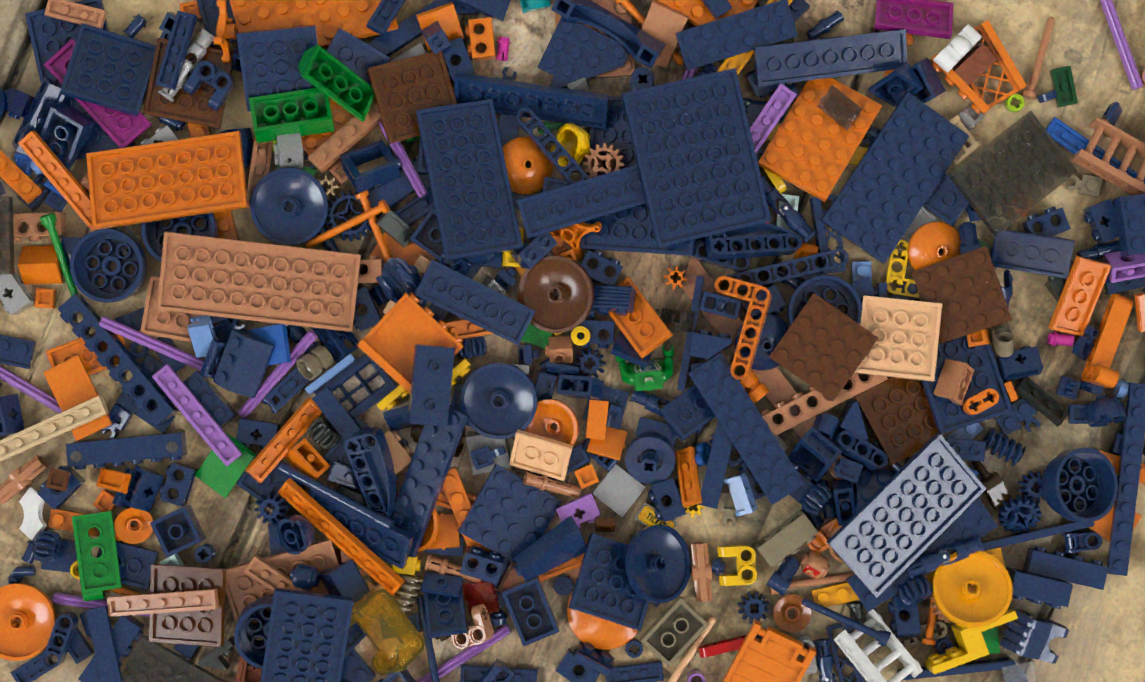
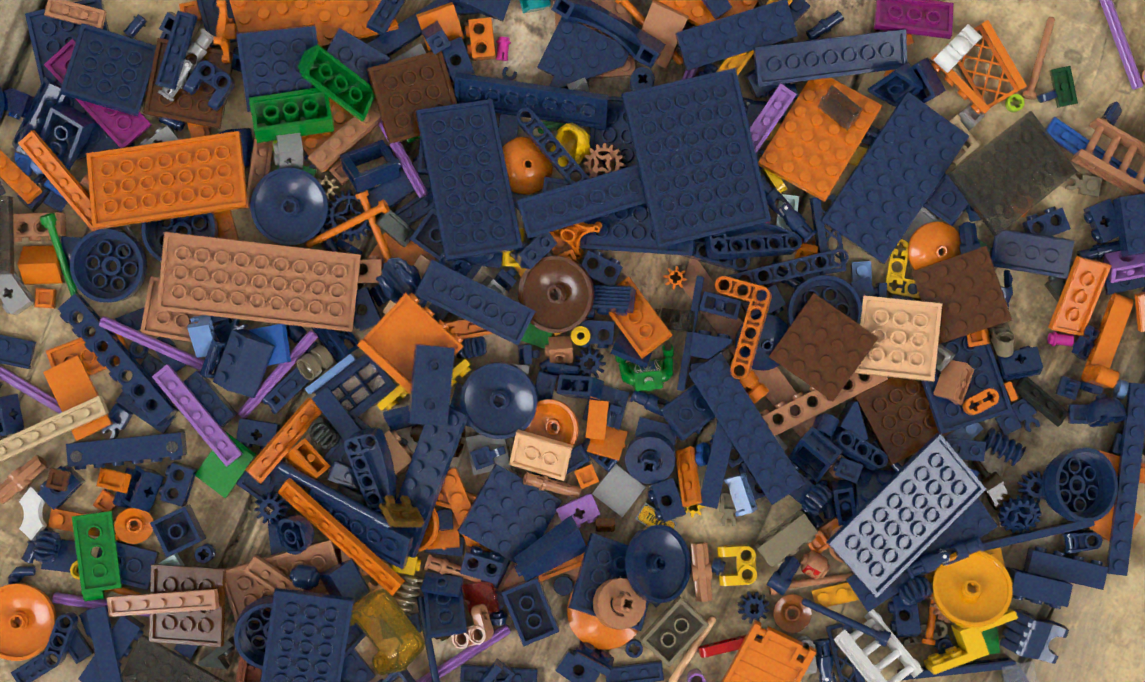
(348, 247): none -> dark blue tile
(401, 514): none -> pearl gold plate
(445, 520): none -> dark blue tile
(619, 590): none -> nougat piece
(856, 611): pearl dark grey bush -> none
(944, 357): none -> light grey slope
(974, 63): copper hinge -> none

